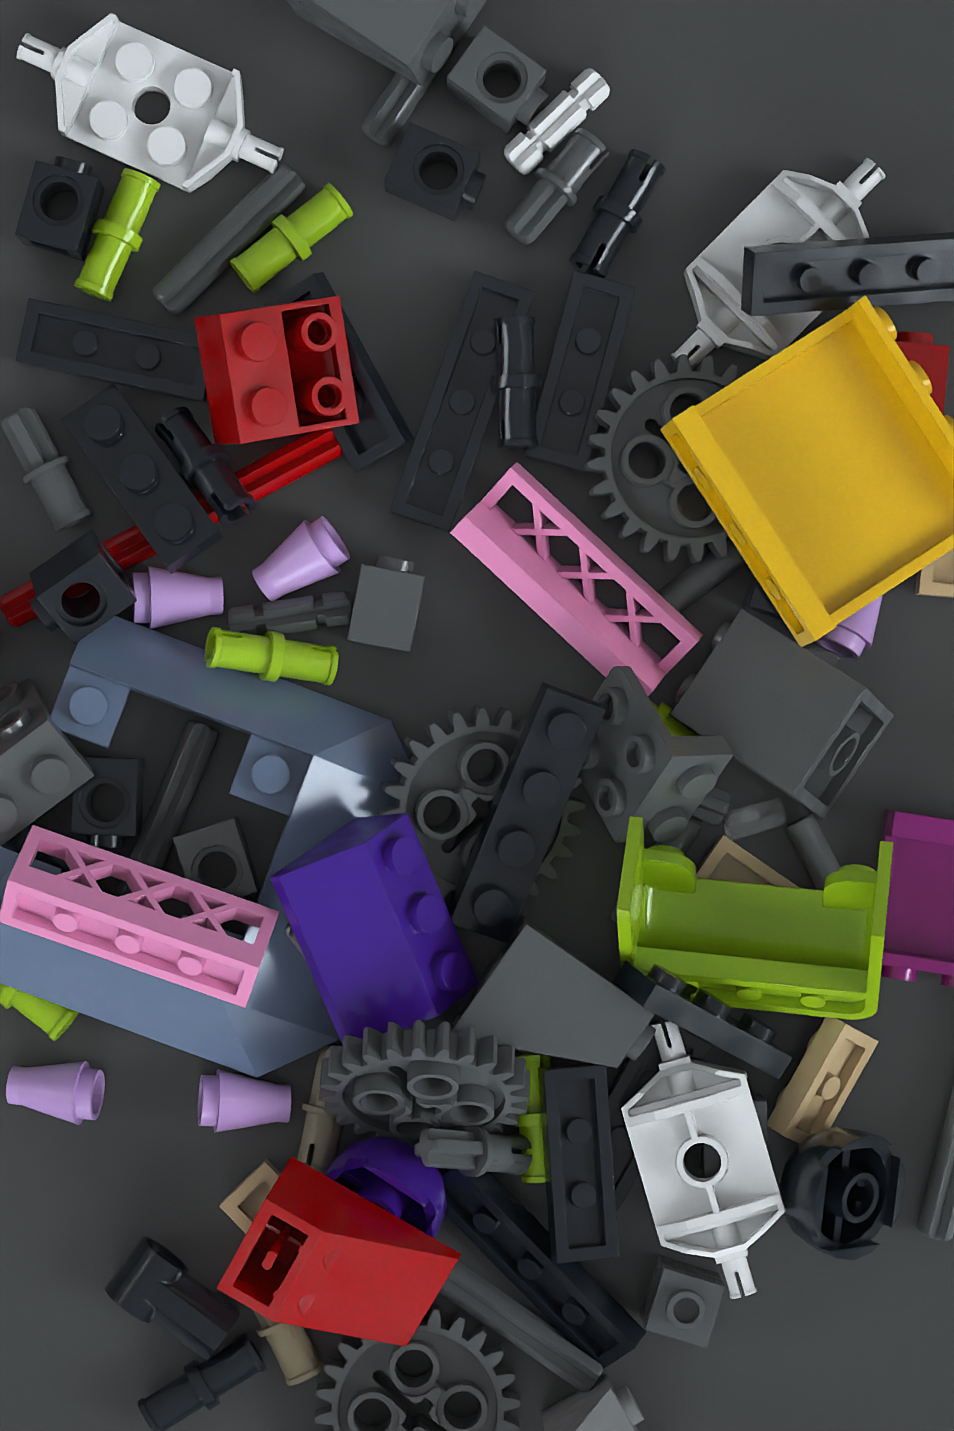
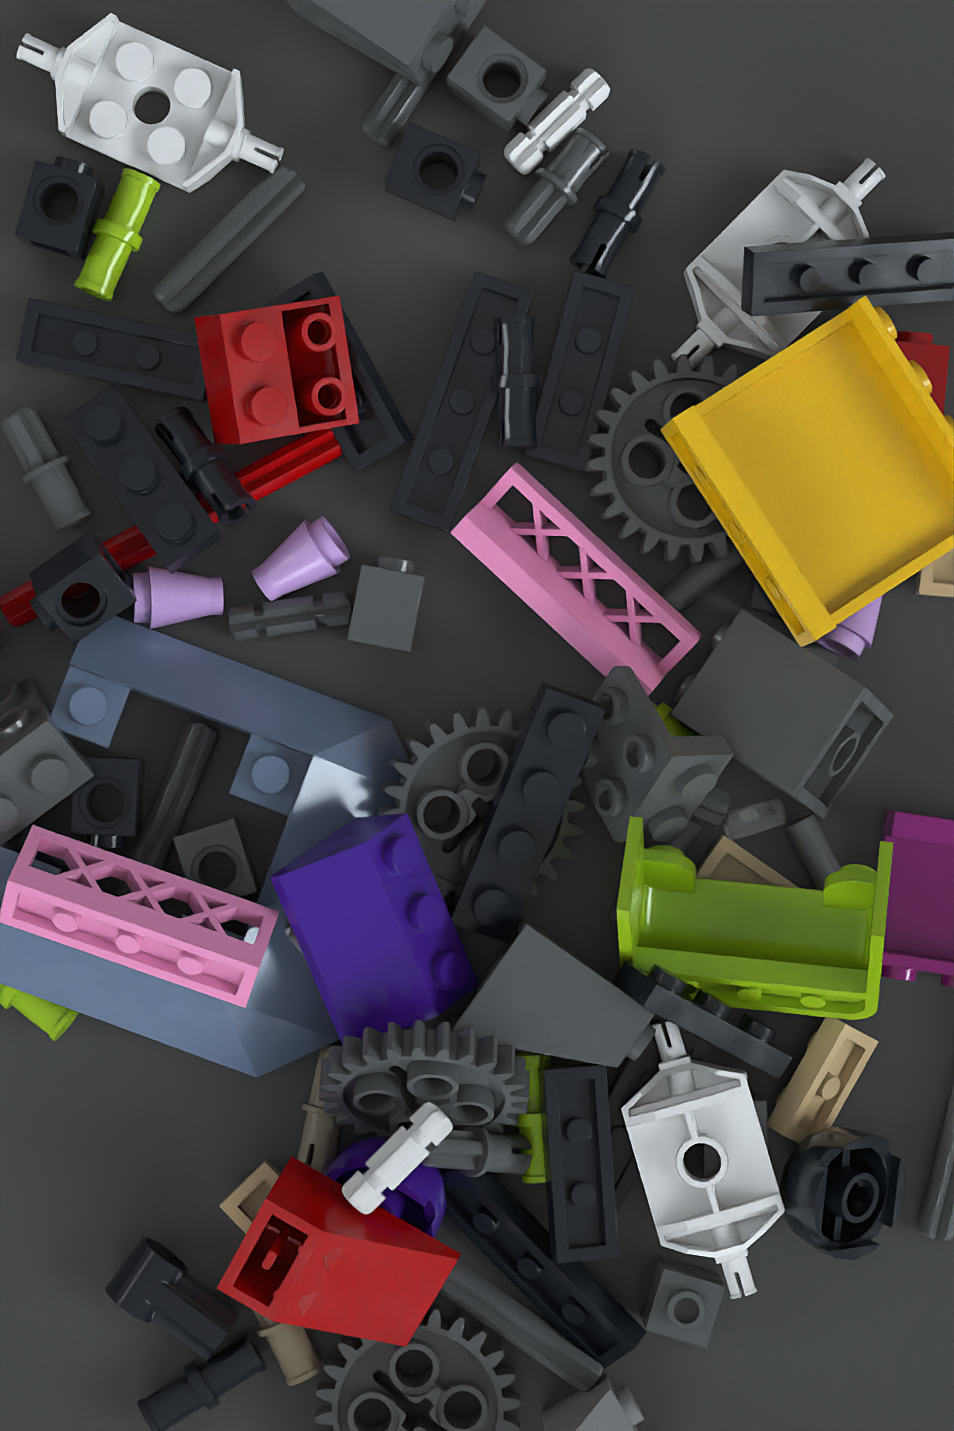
(59, 1090): lavender cone -> none
(241, 1101): lavender cone -> none
(271, 656): lime pin -> none
(291, 238): lime pin -> none
(397, 1158): none -> white axle

